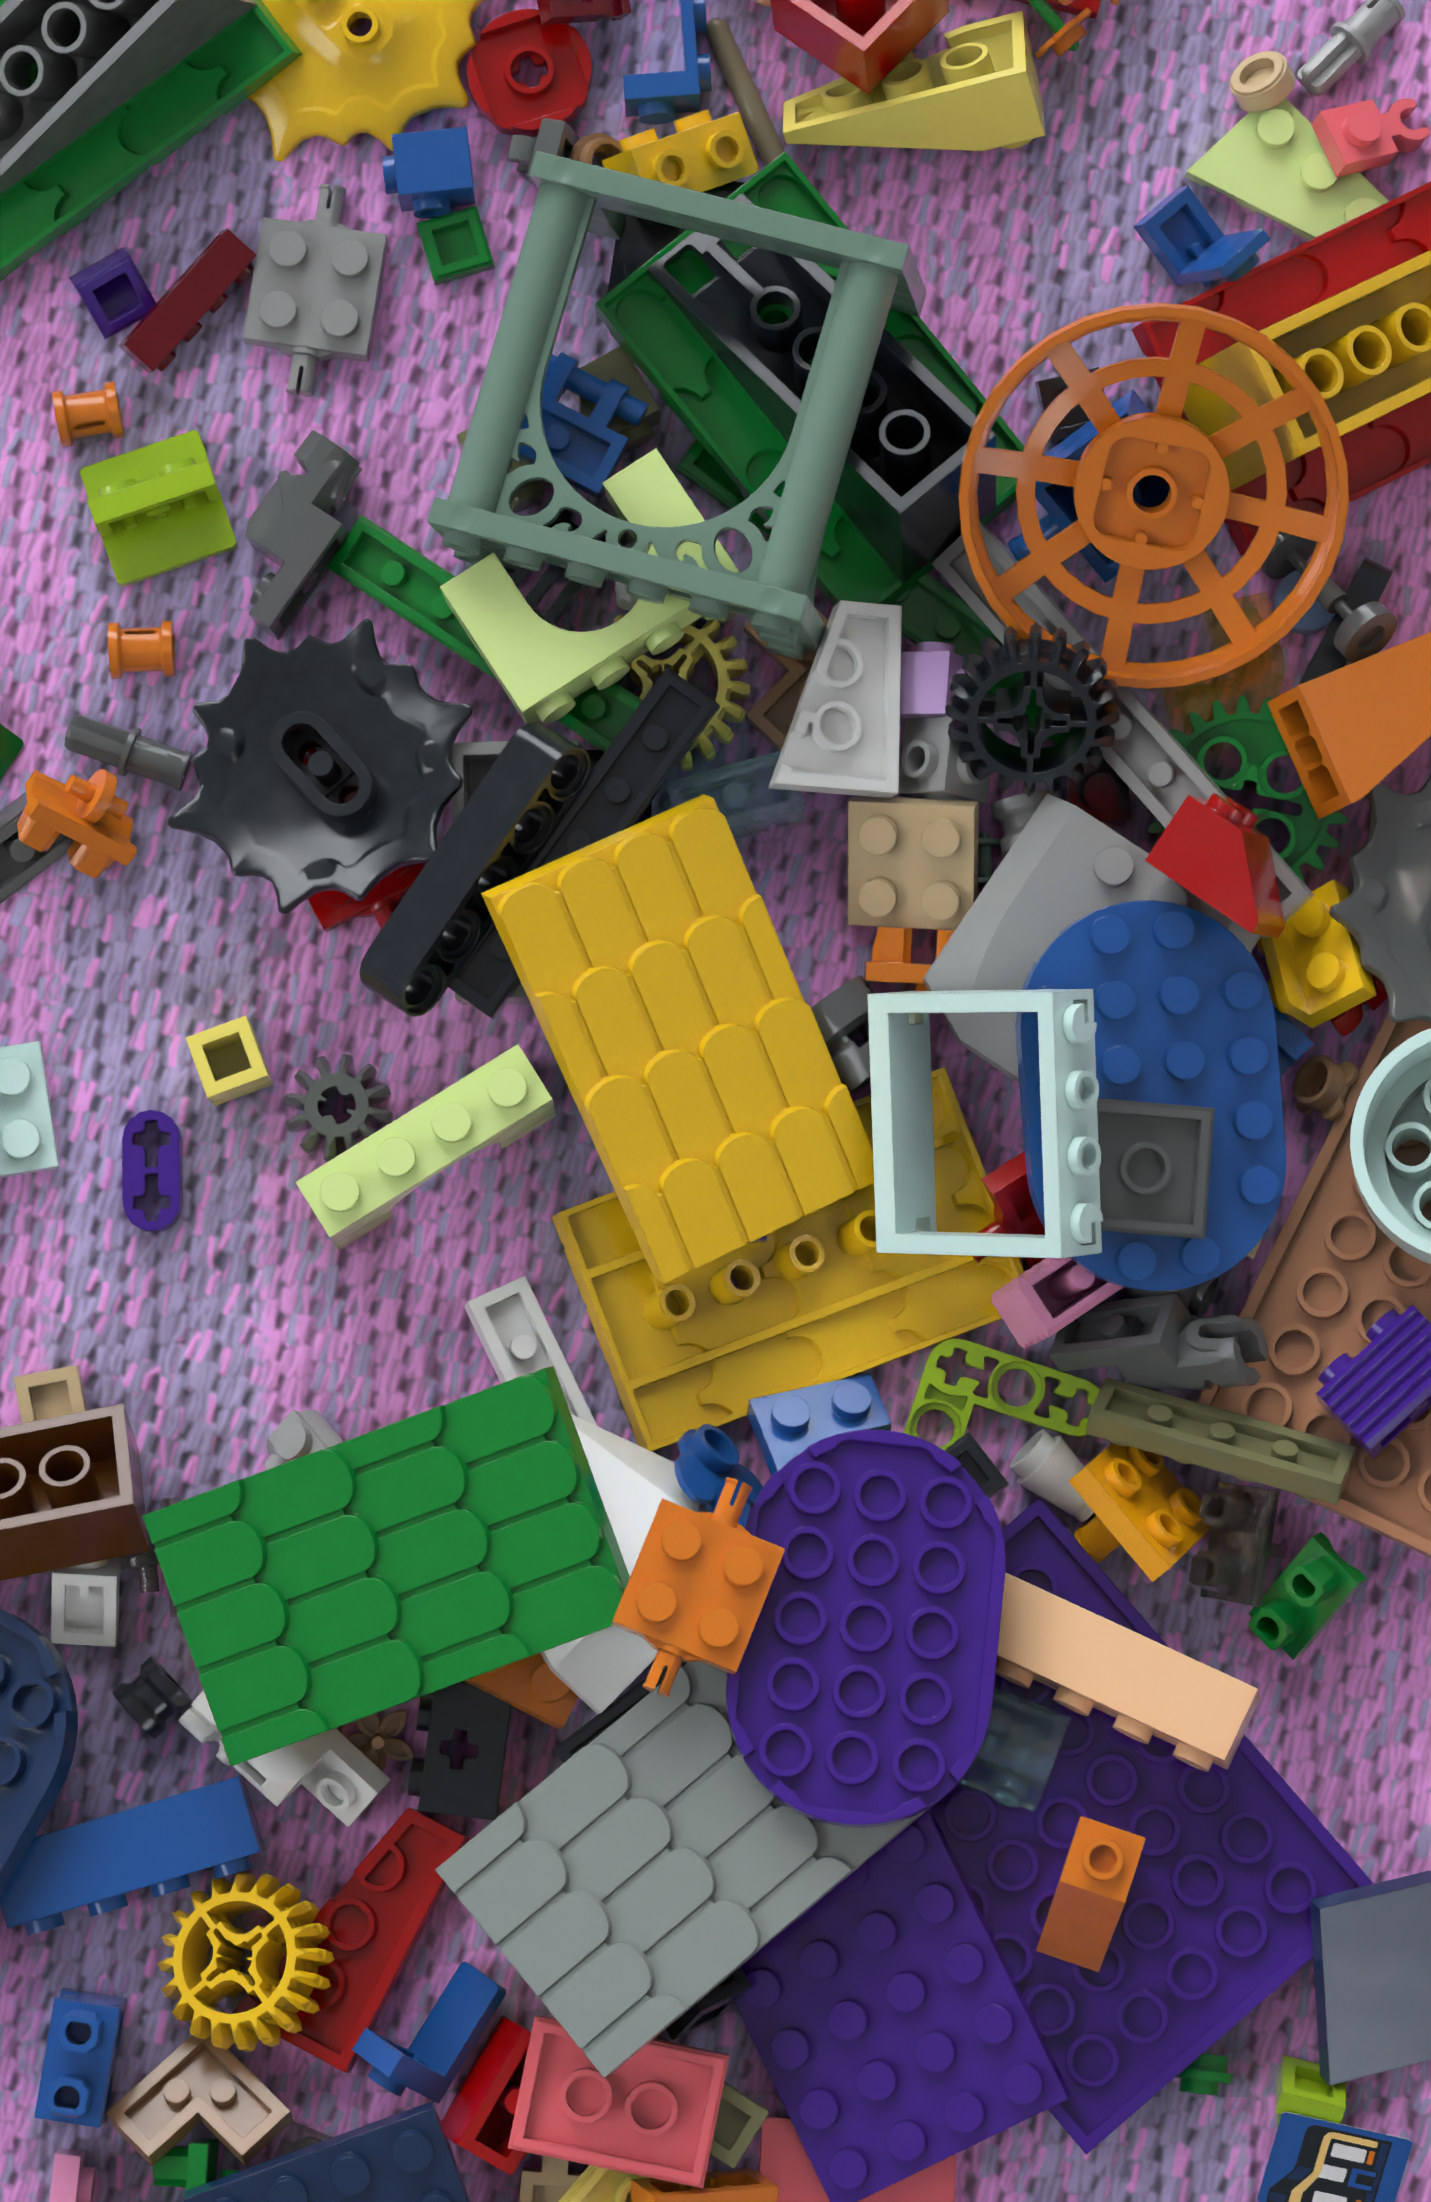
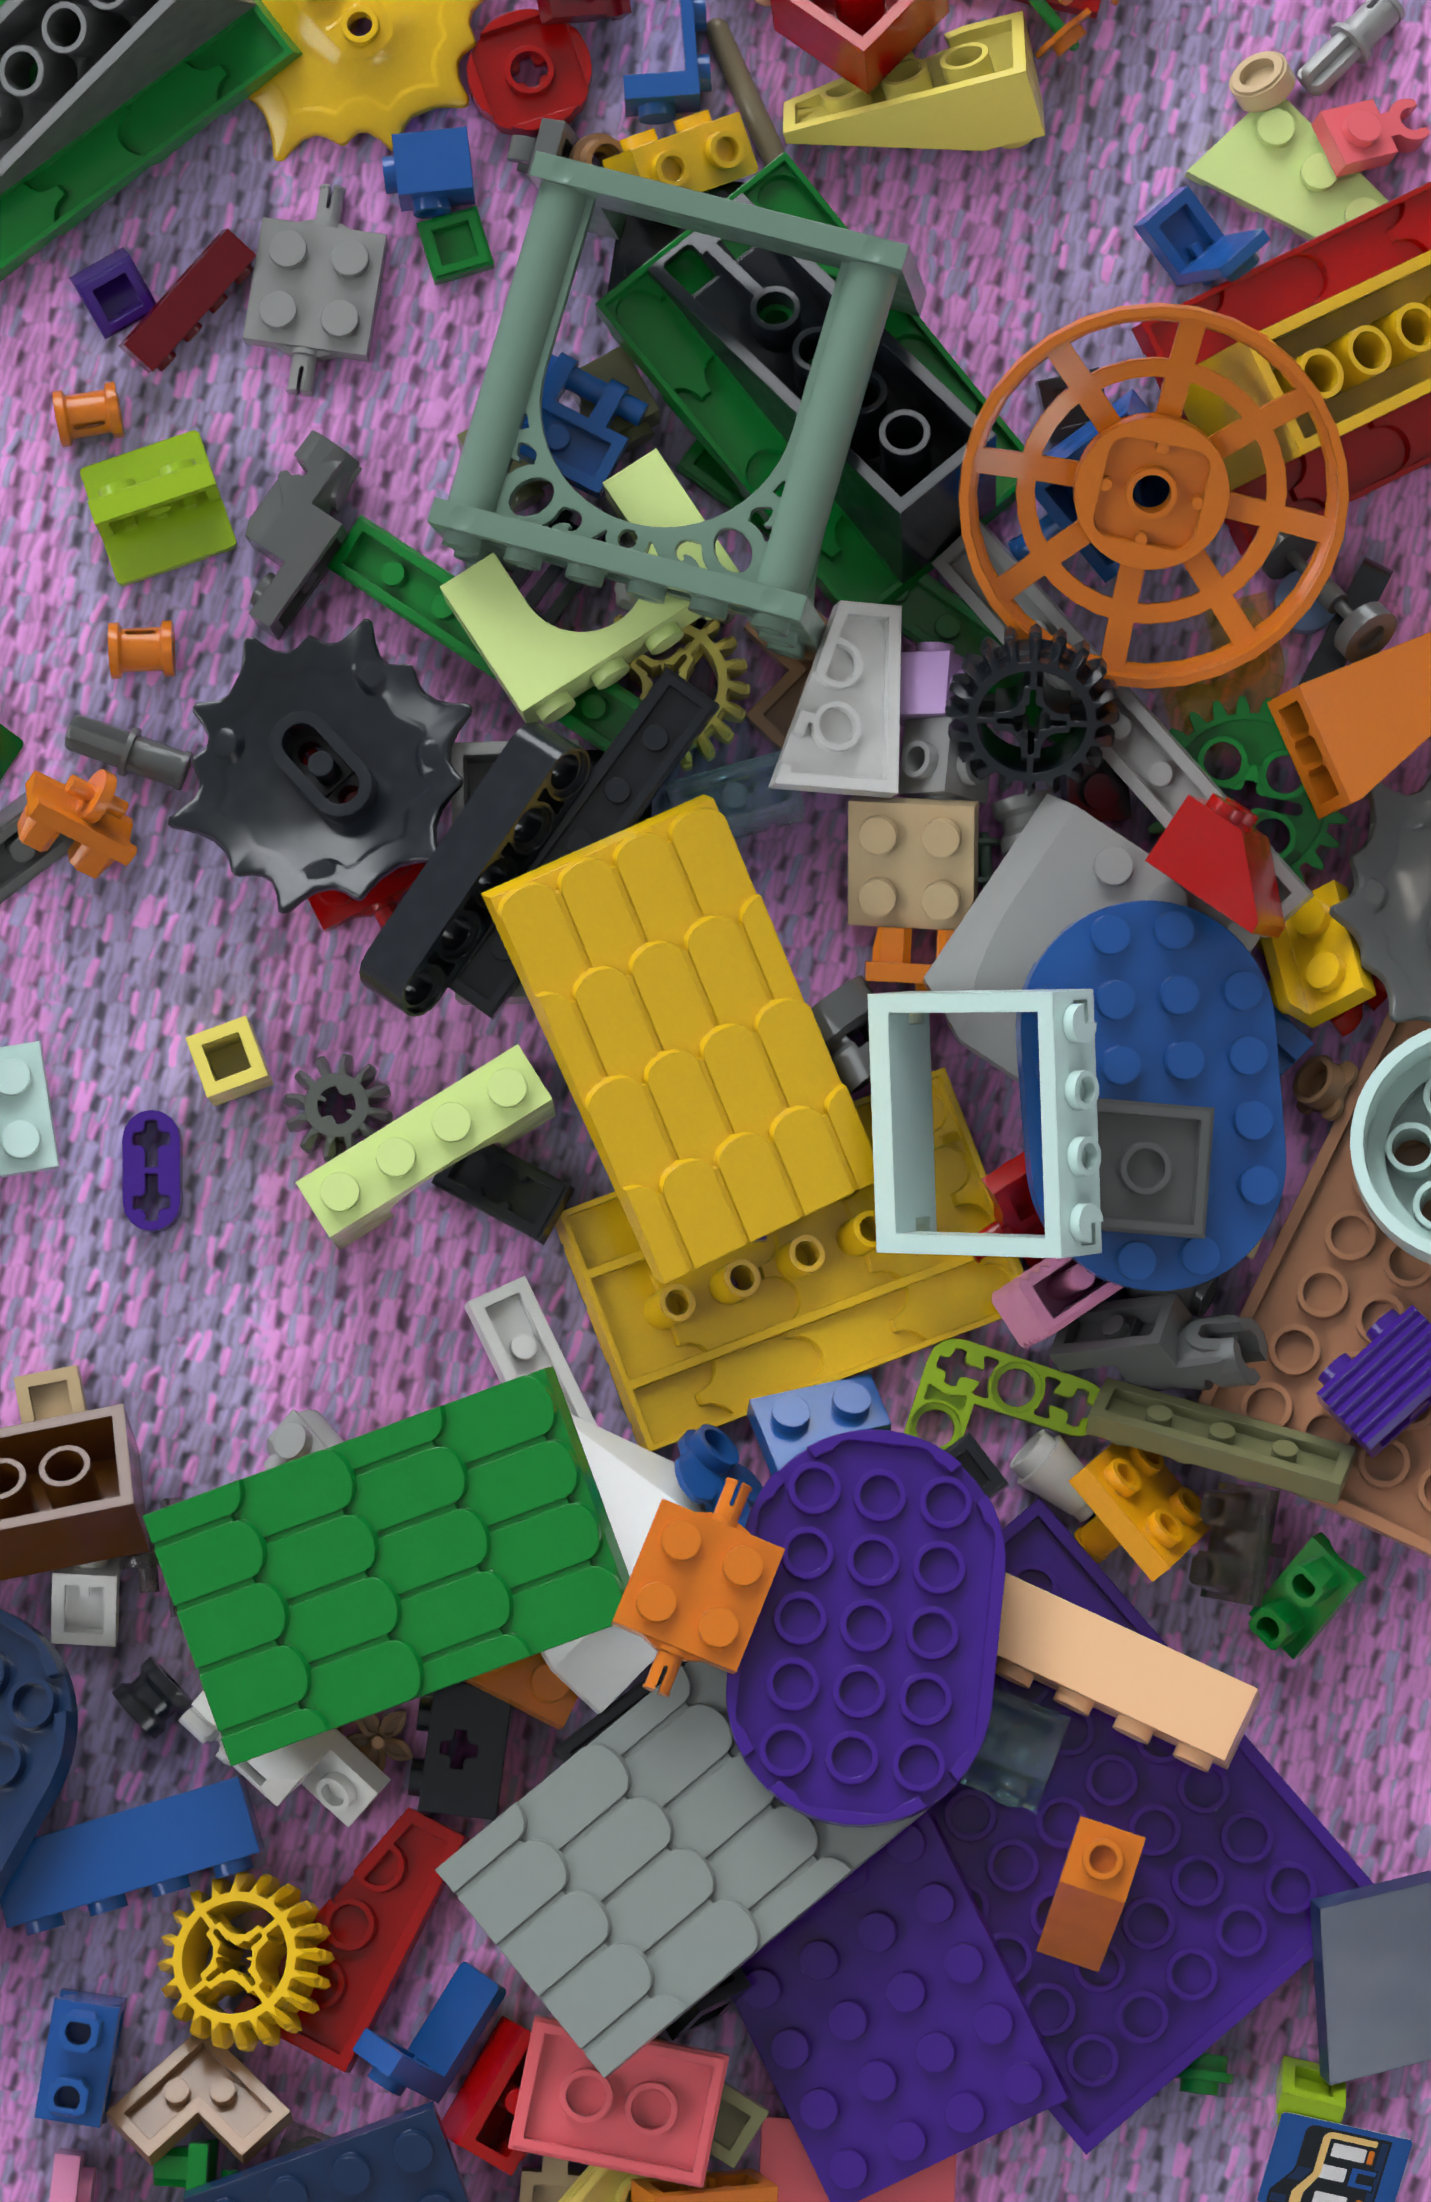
(508, 1190): none -> black plate

